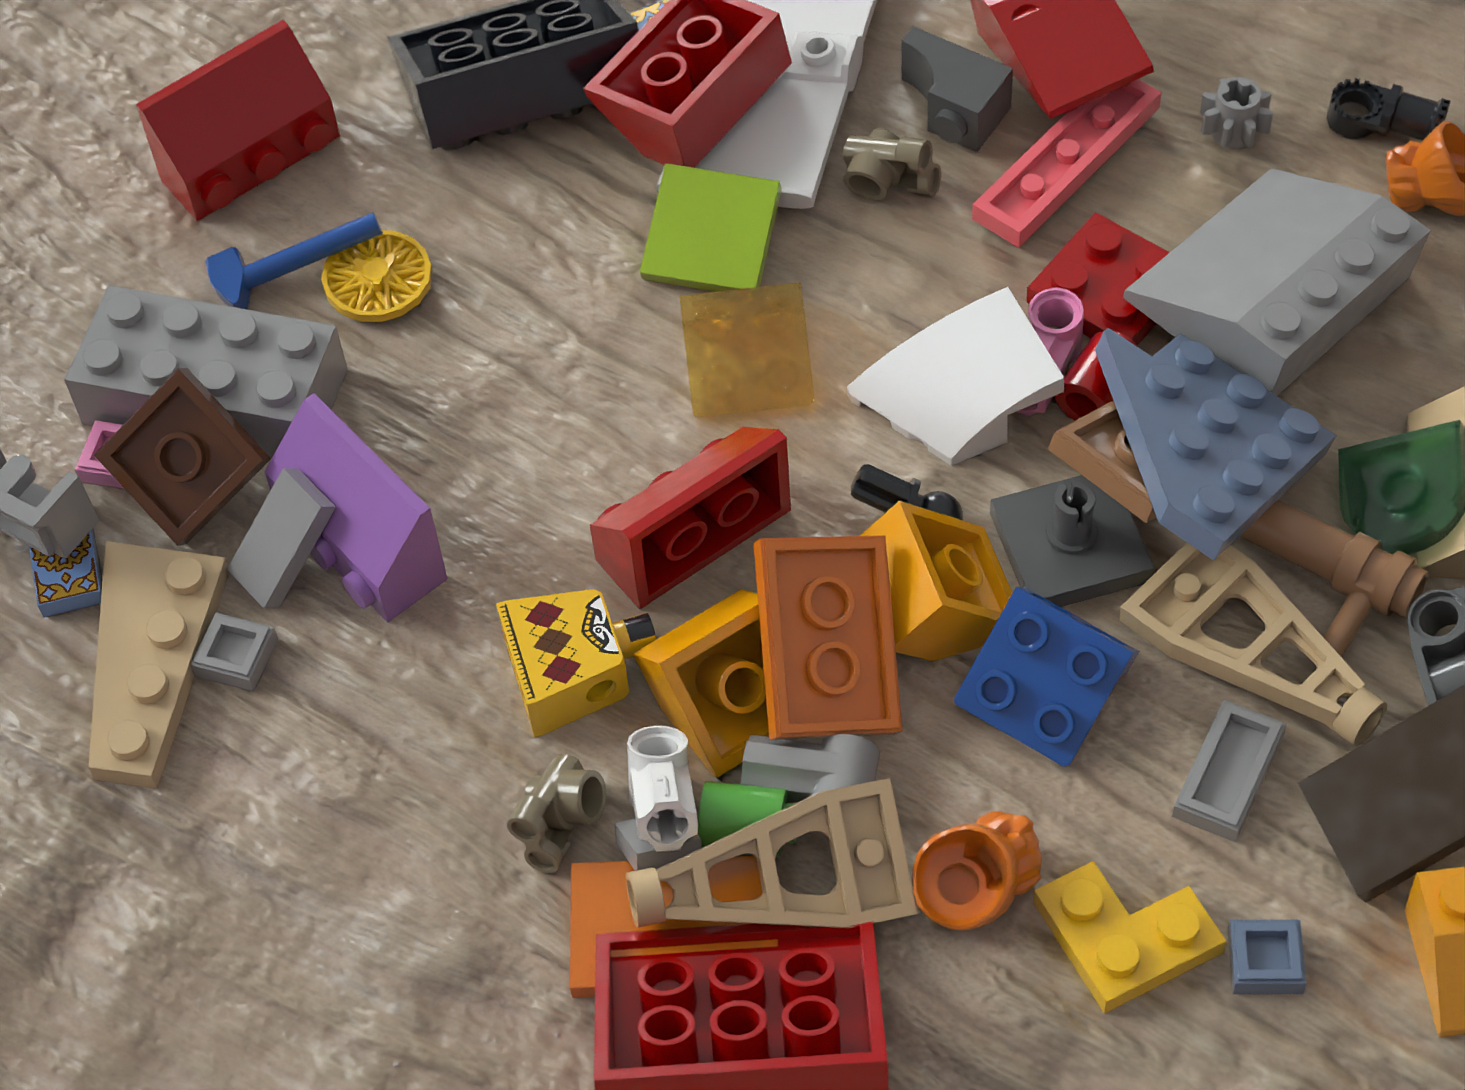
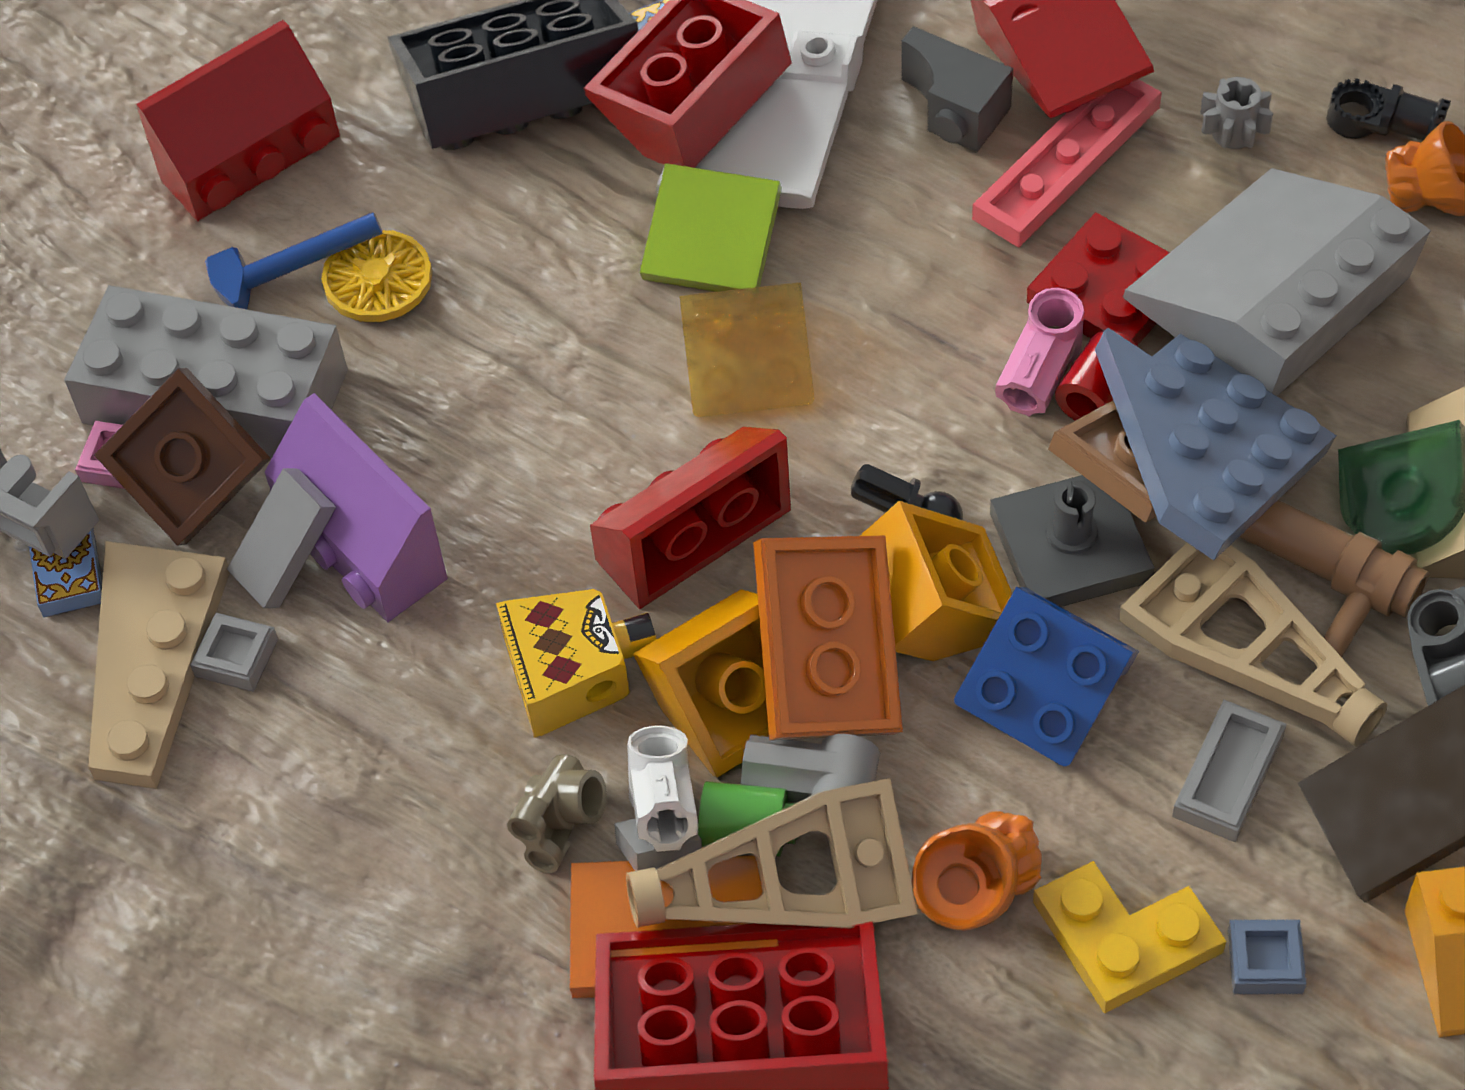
(887, 160): dark tan plate -> none
(962, 378): white slope -> none

